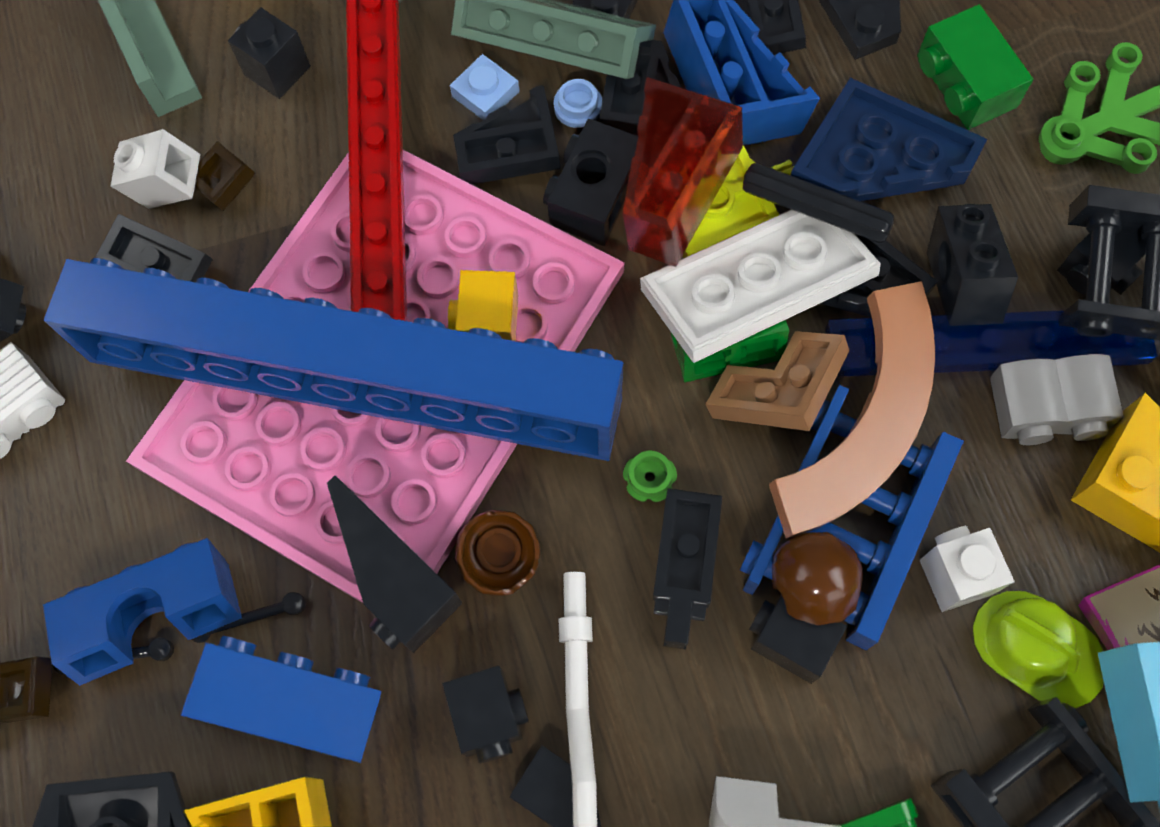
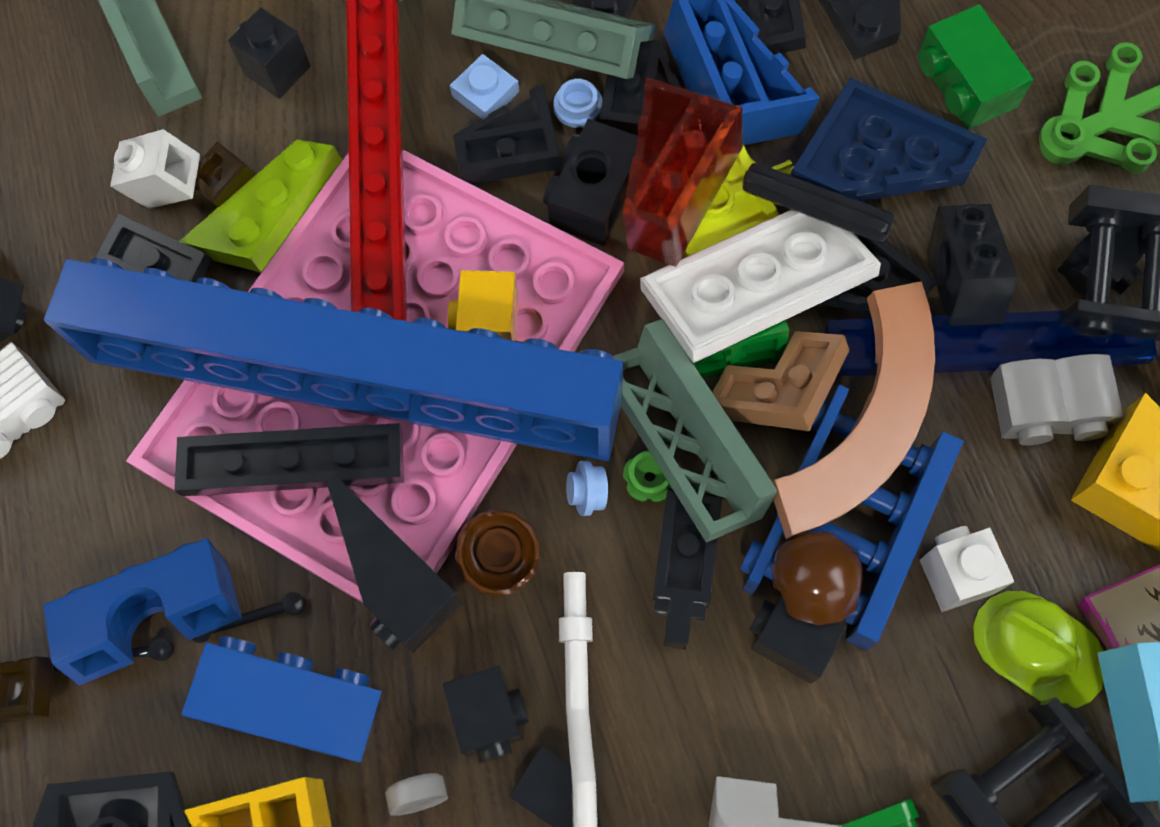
(267, 208): none -> lime wing
(289, 459): none -> black plate
(416, 794): none -> light grey tile
(587, 488): none -> light blue plate
(706, 433): none -> sand green fence

